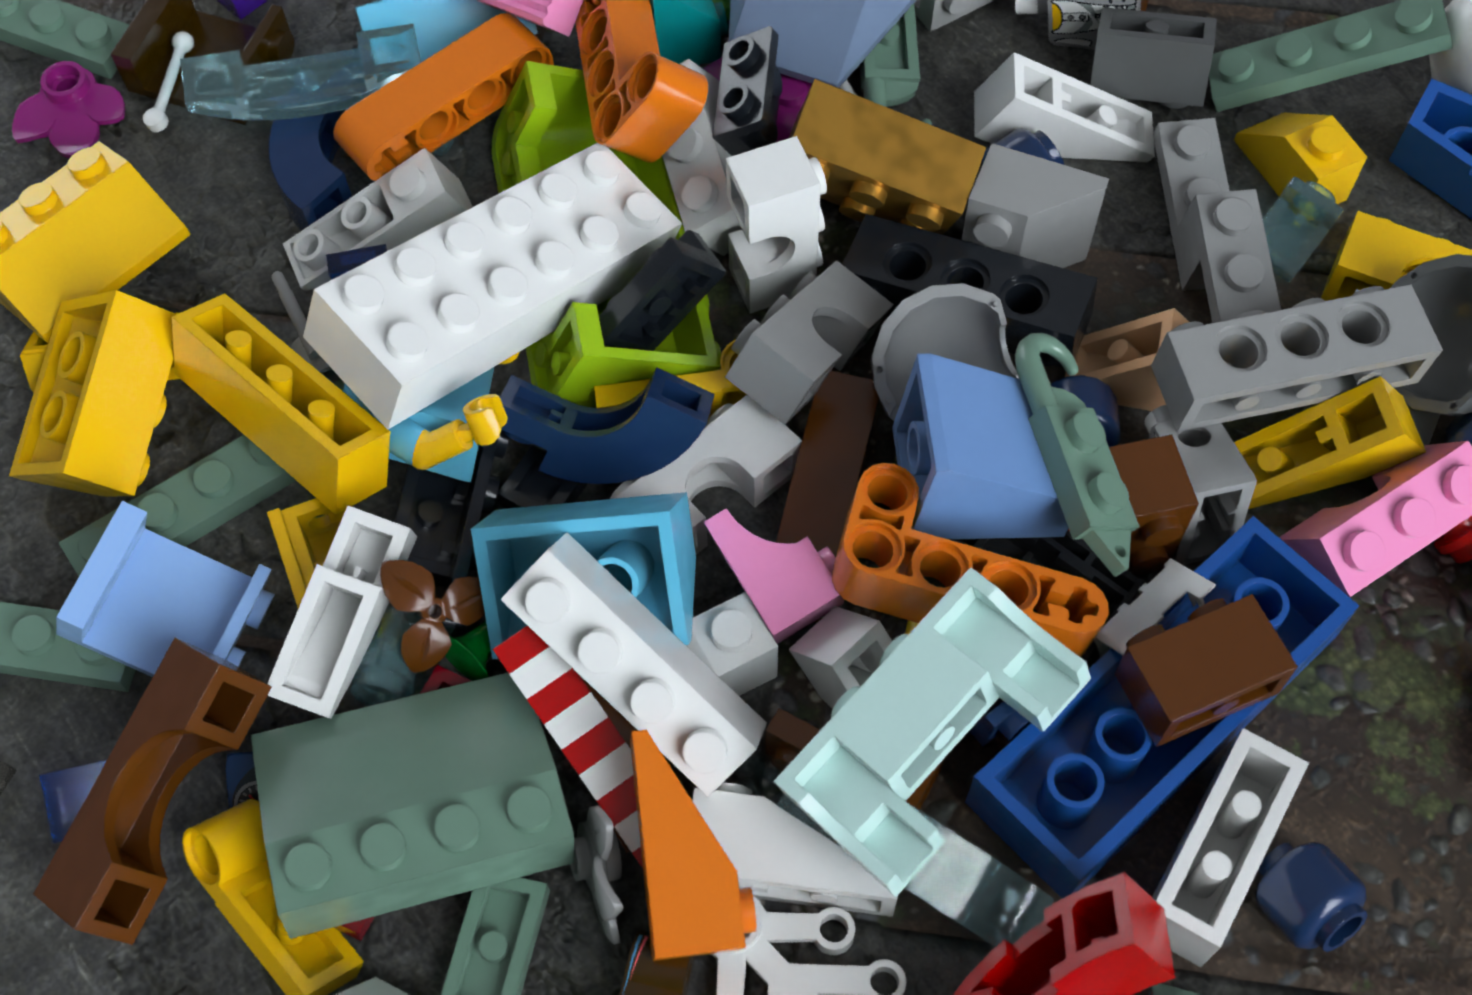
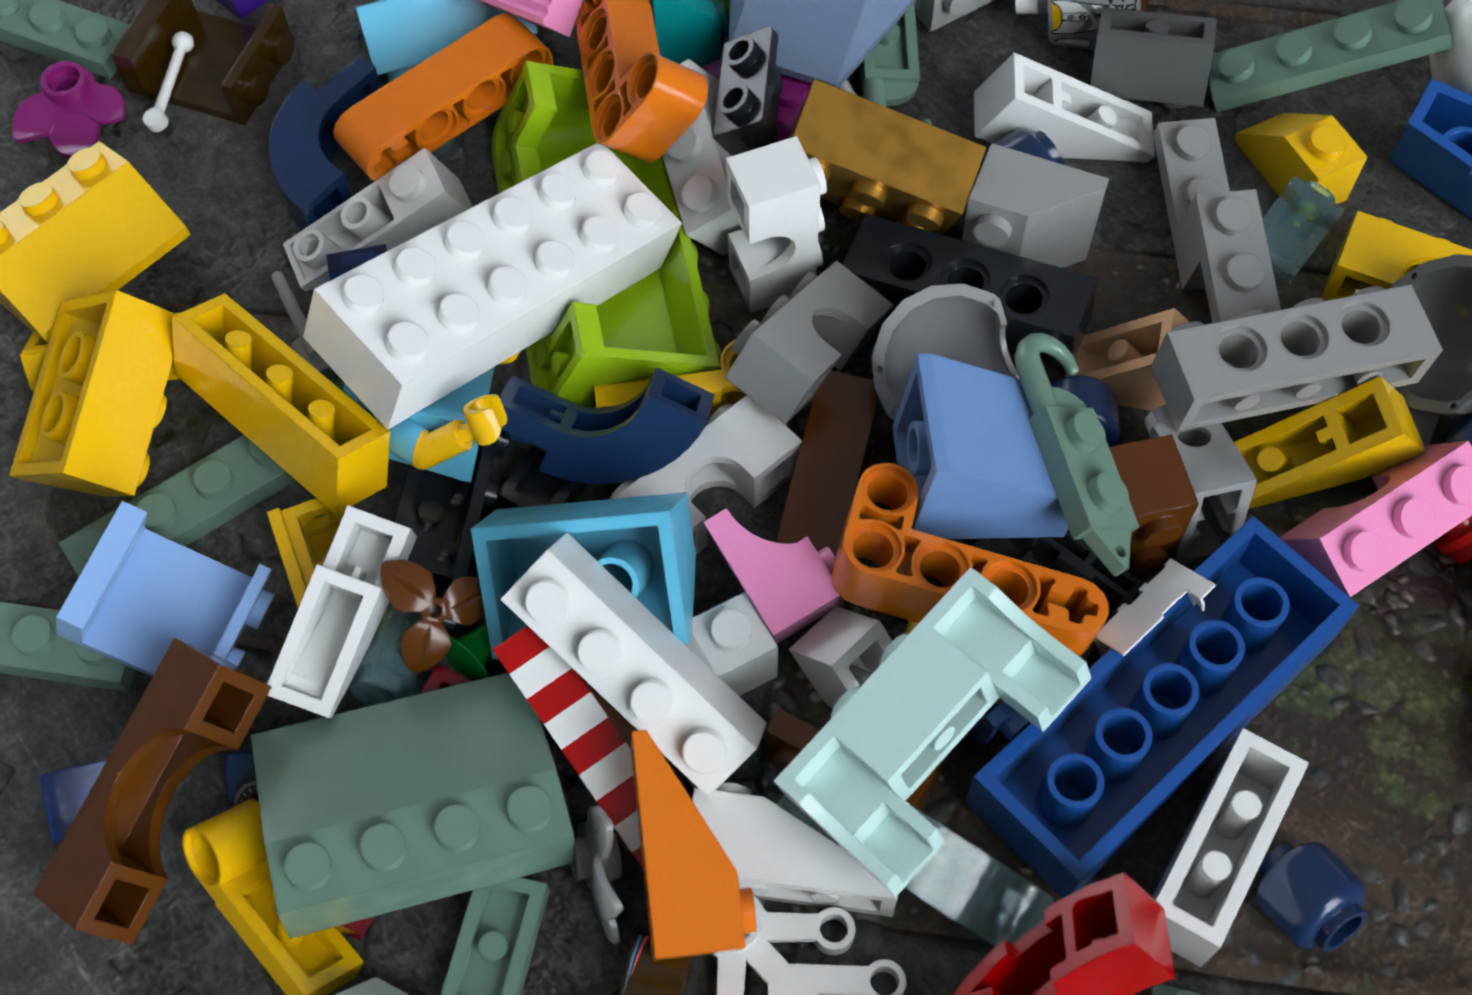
(298, 86): clear light blue slope -> none
(661, 294): black bracket -> none
(1203, 668): reddish brown brick -> none

